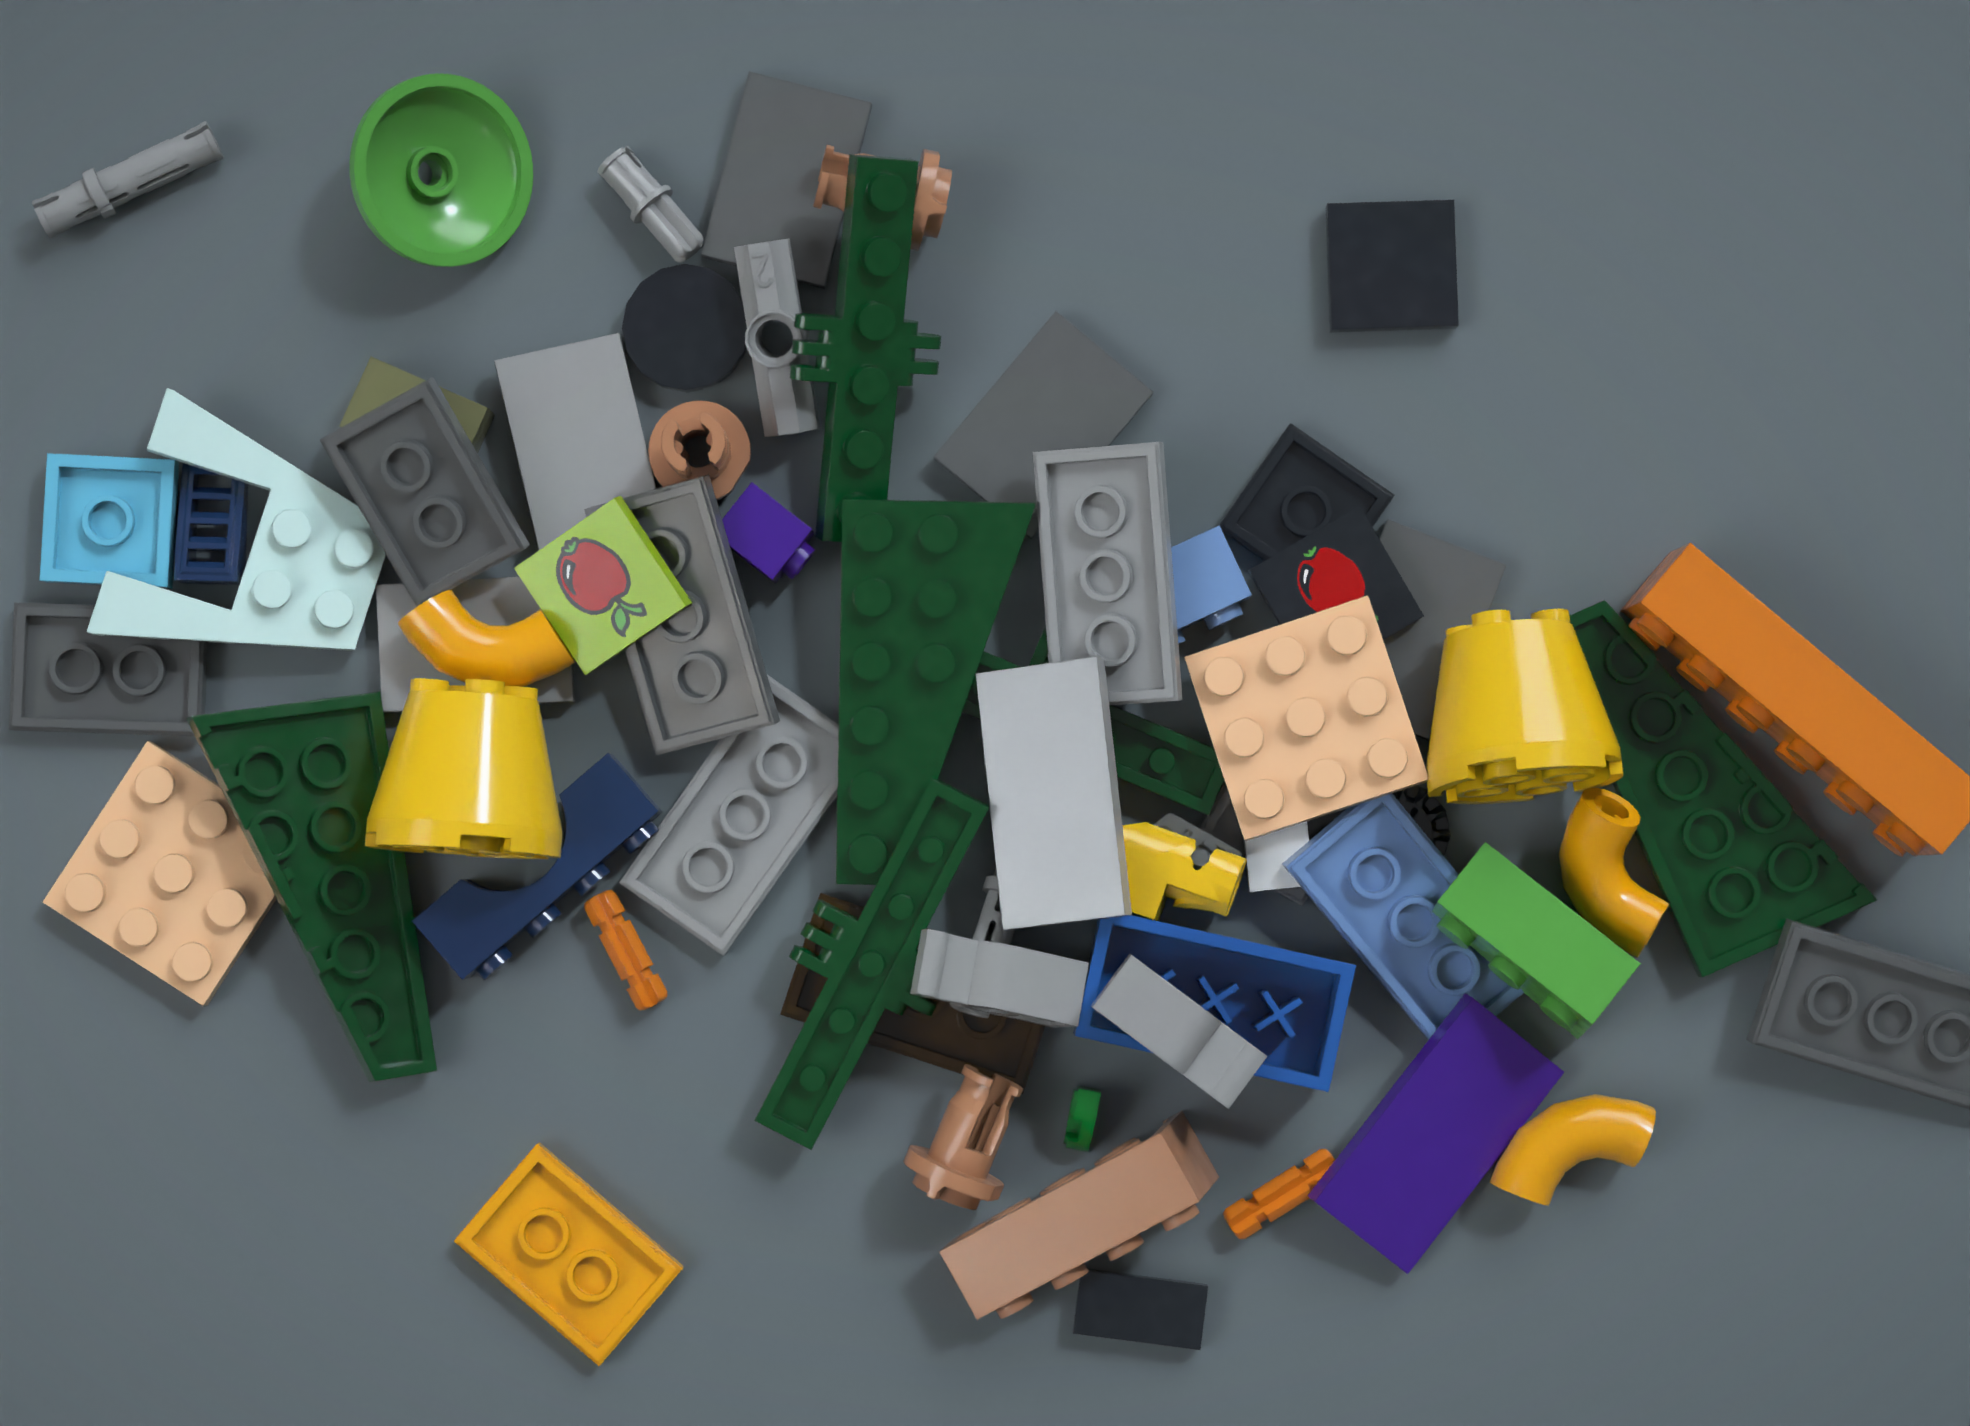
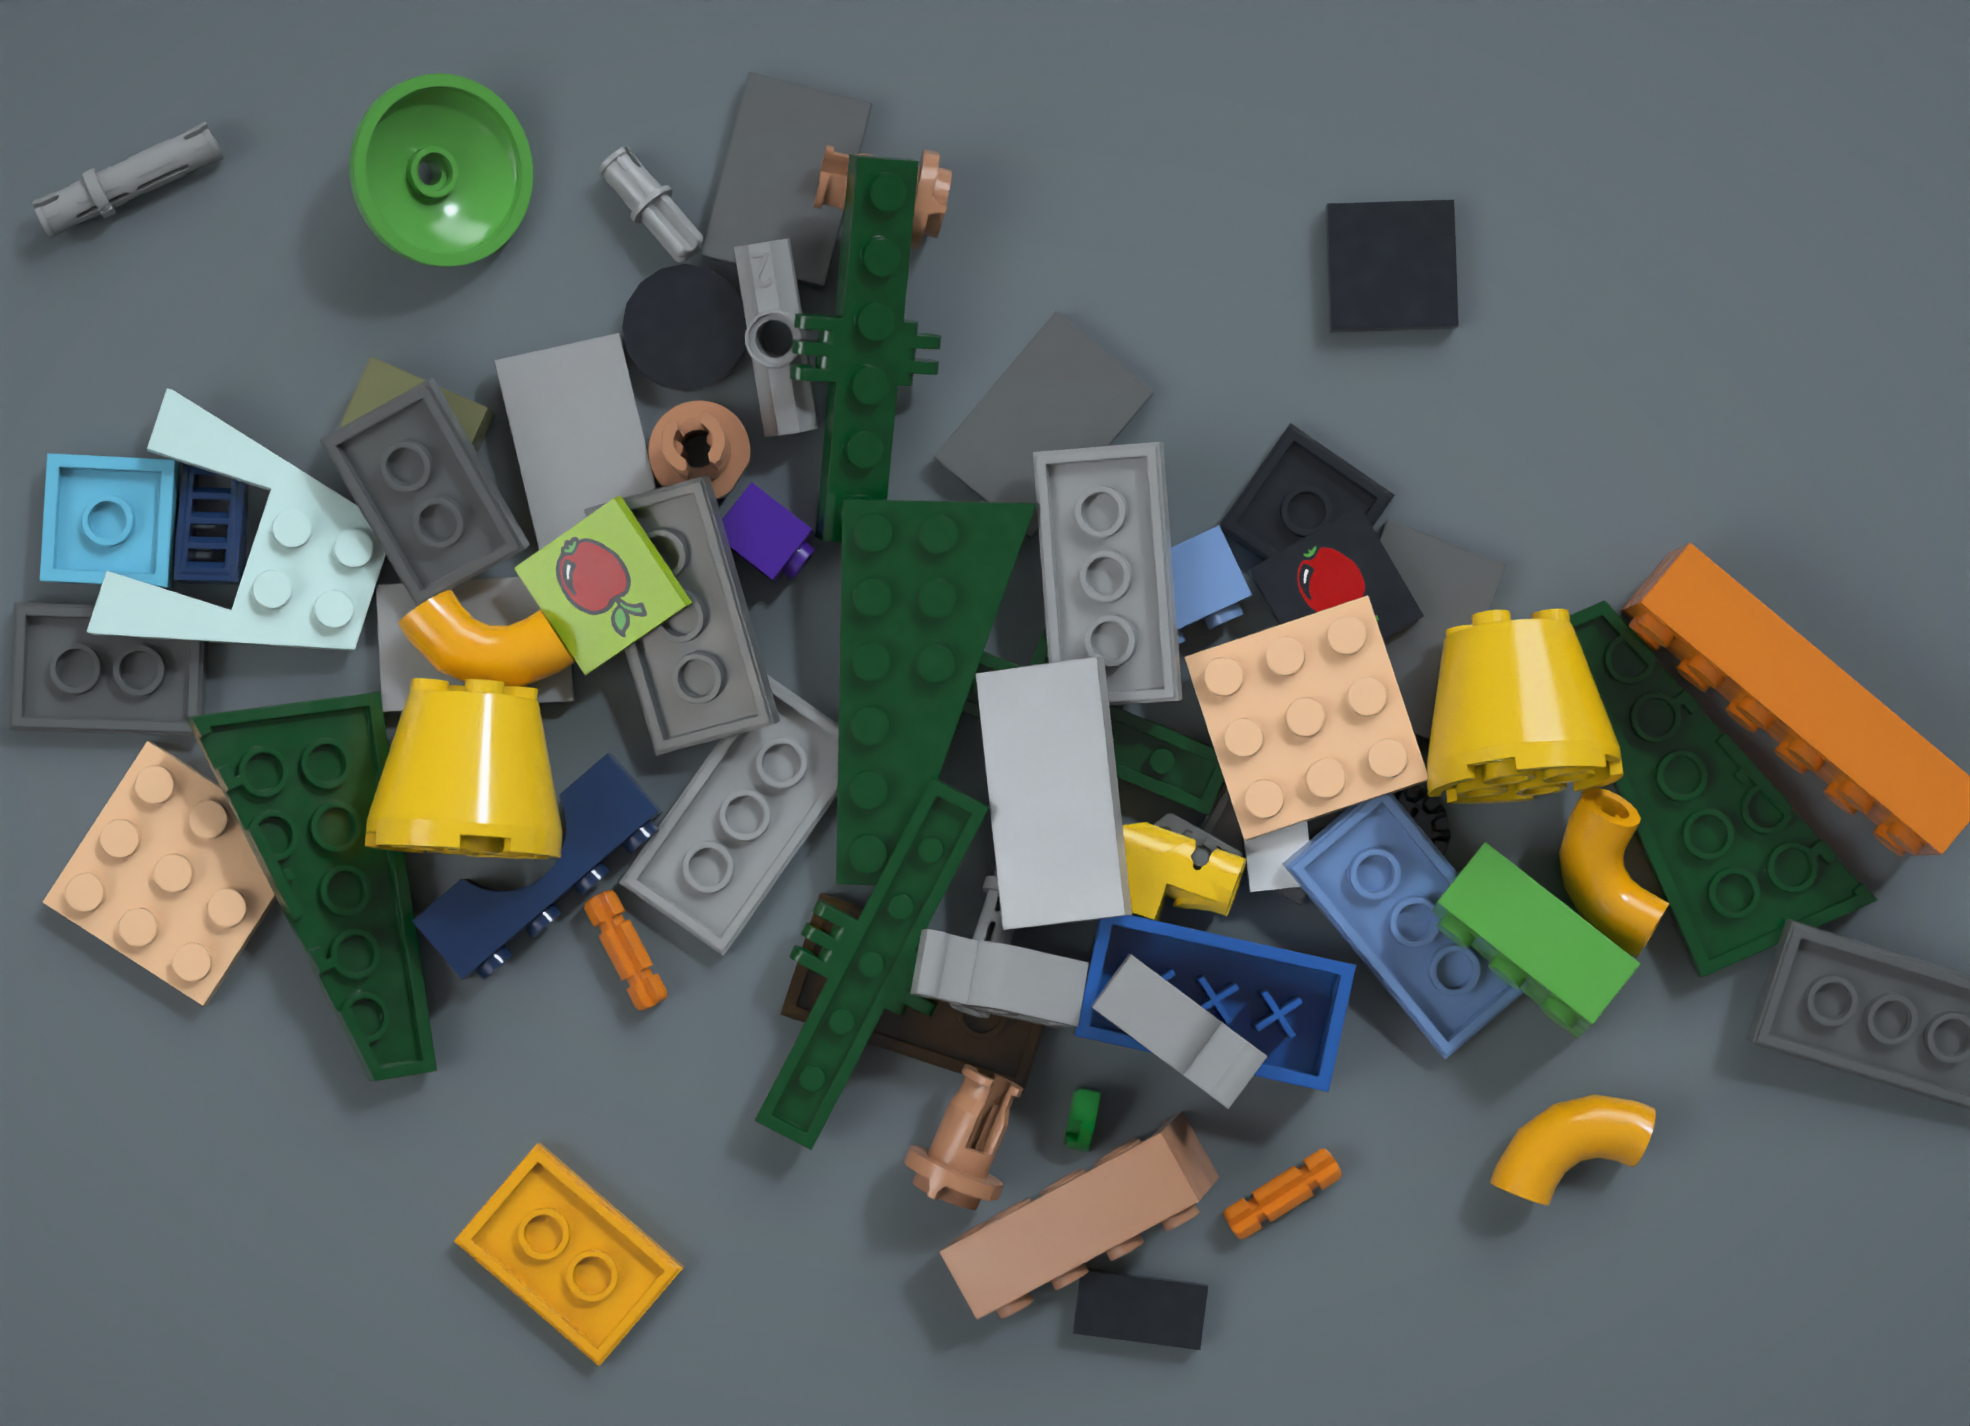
(1436, 1133): dark purple tile -> none

